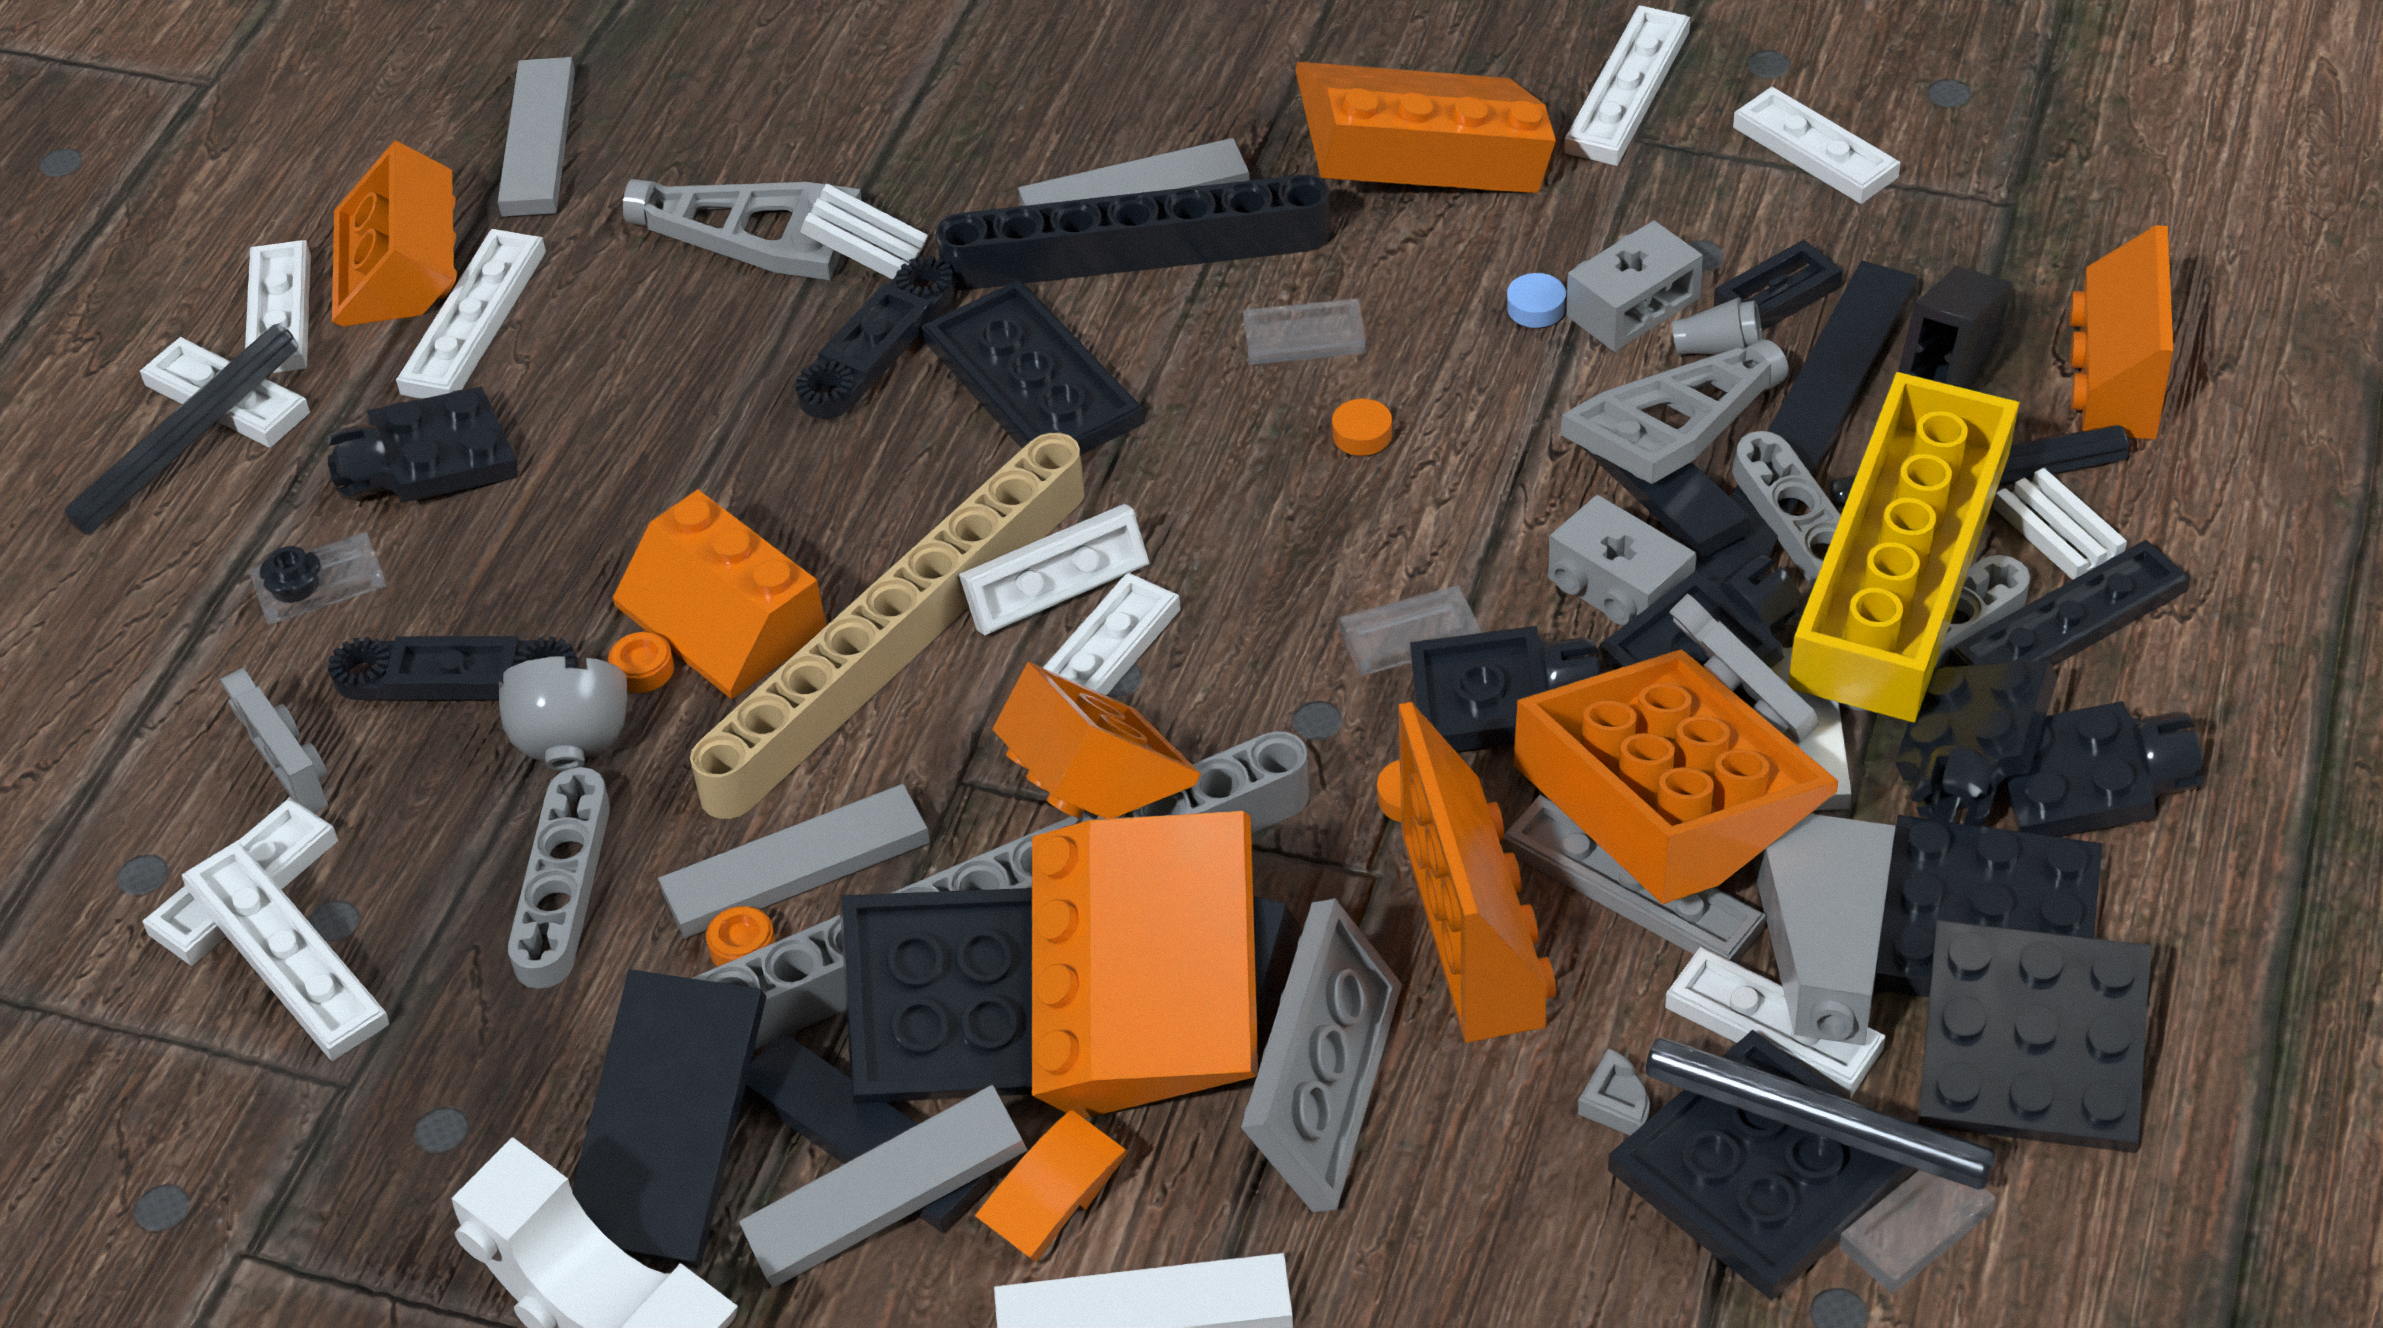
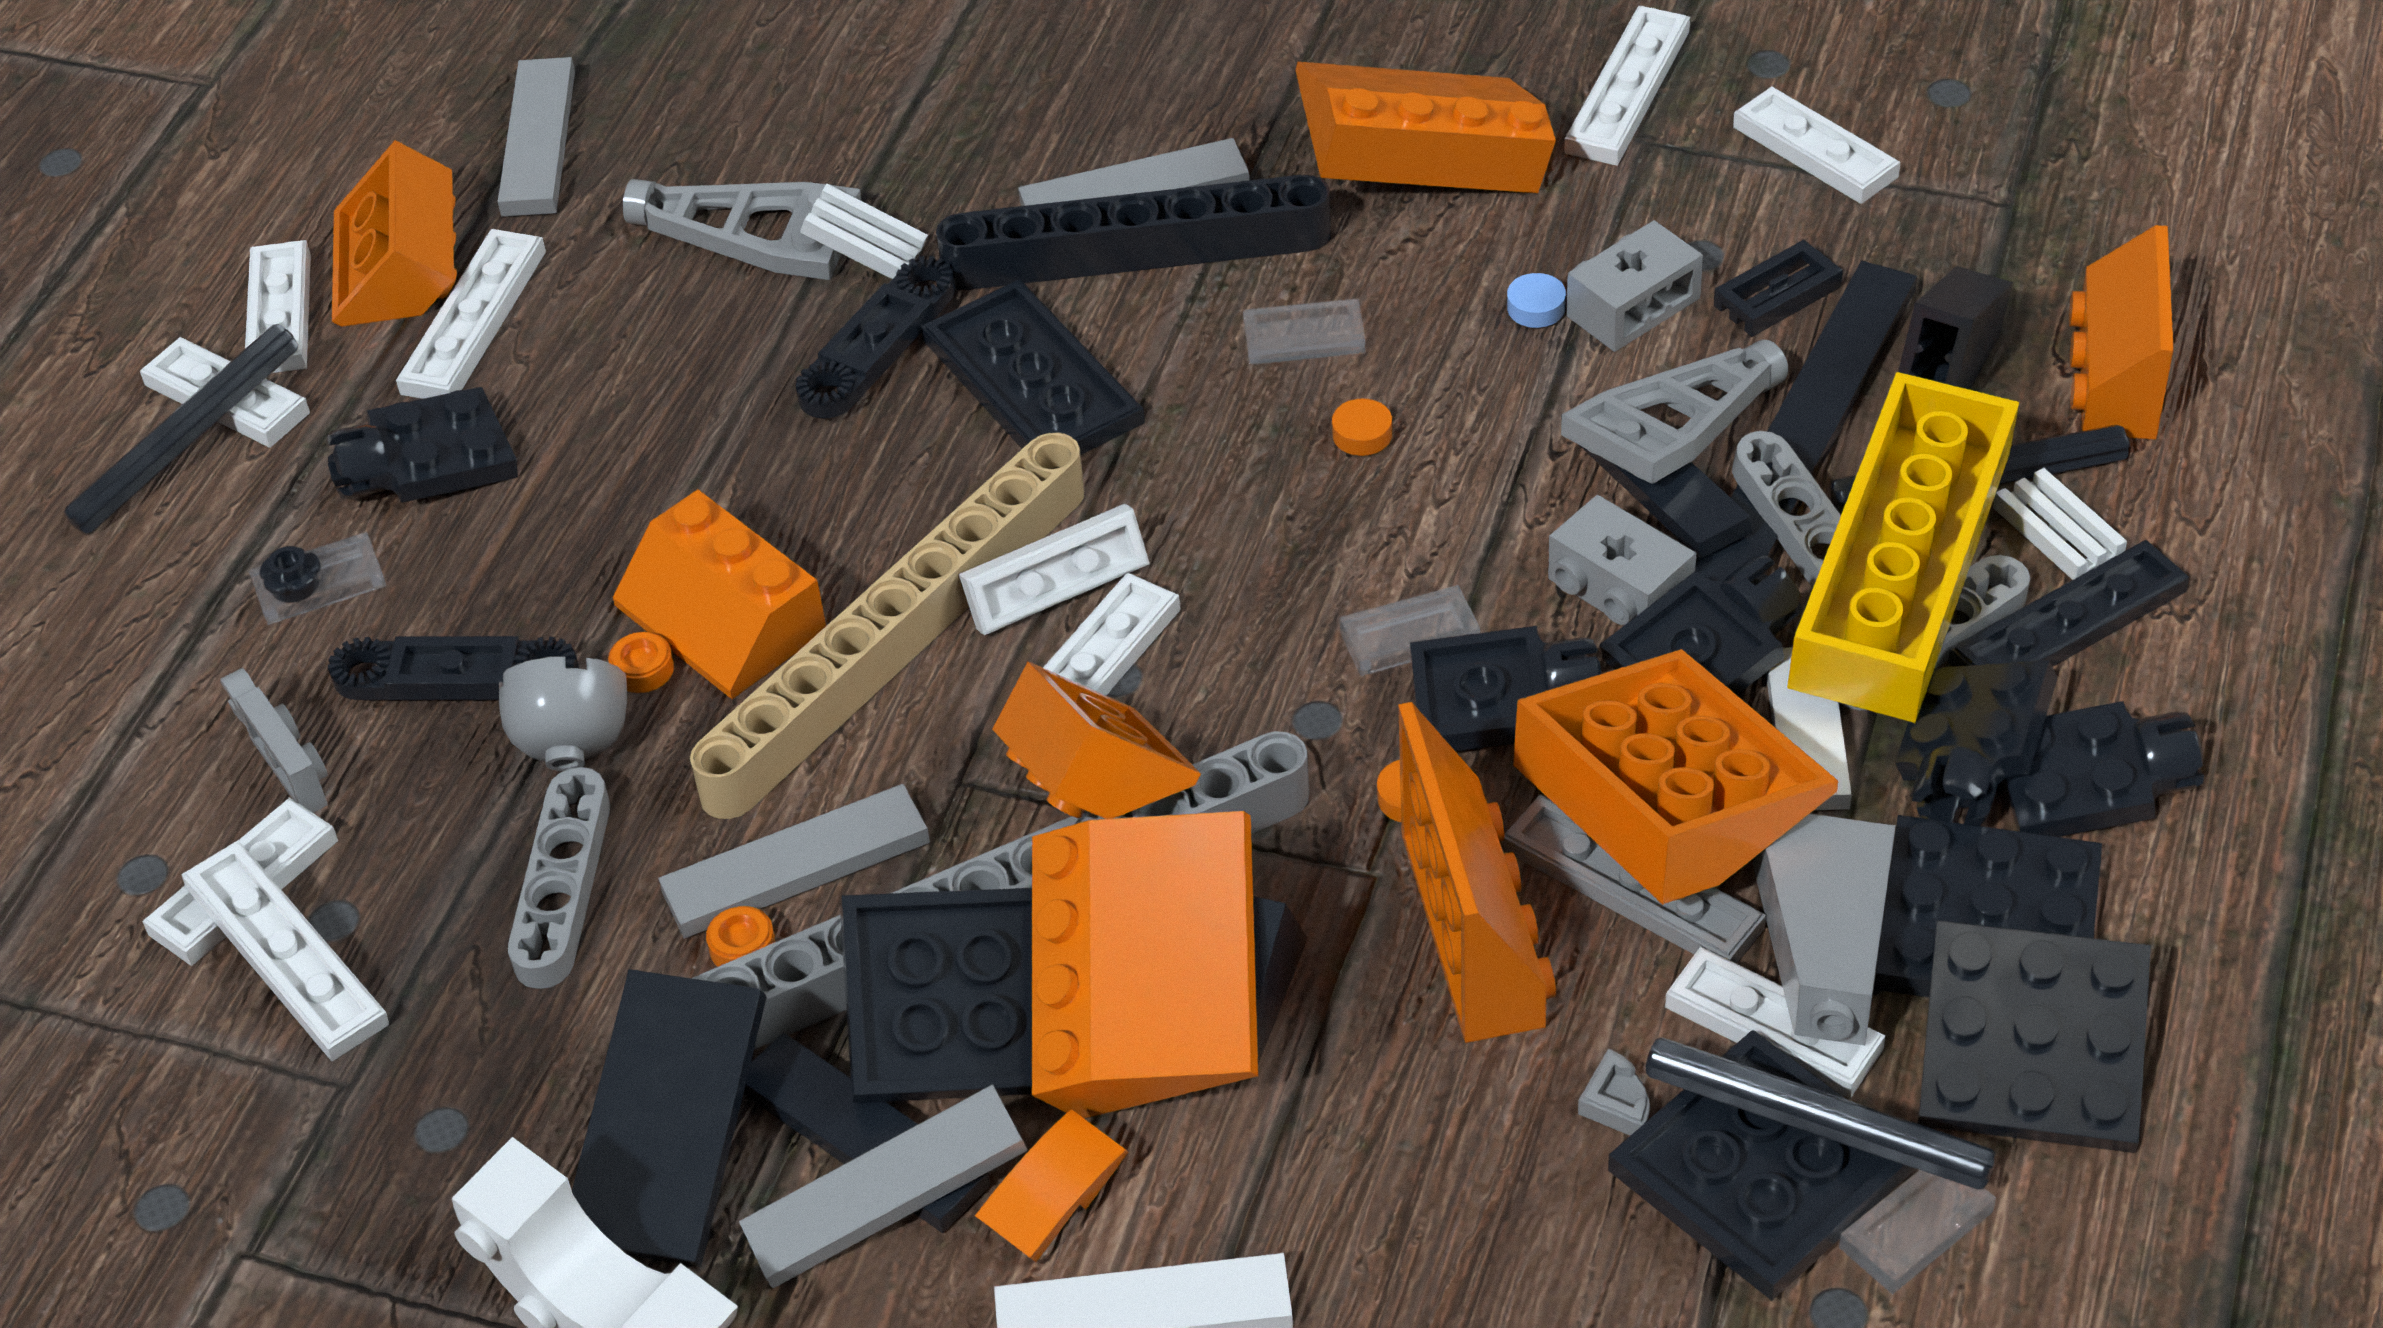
(1322, 1056): light grey plate -> none
(1718, 329): light grey cone -> none
(1738, 666): light grey plate -> none

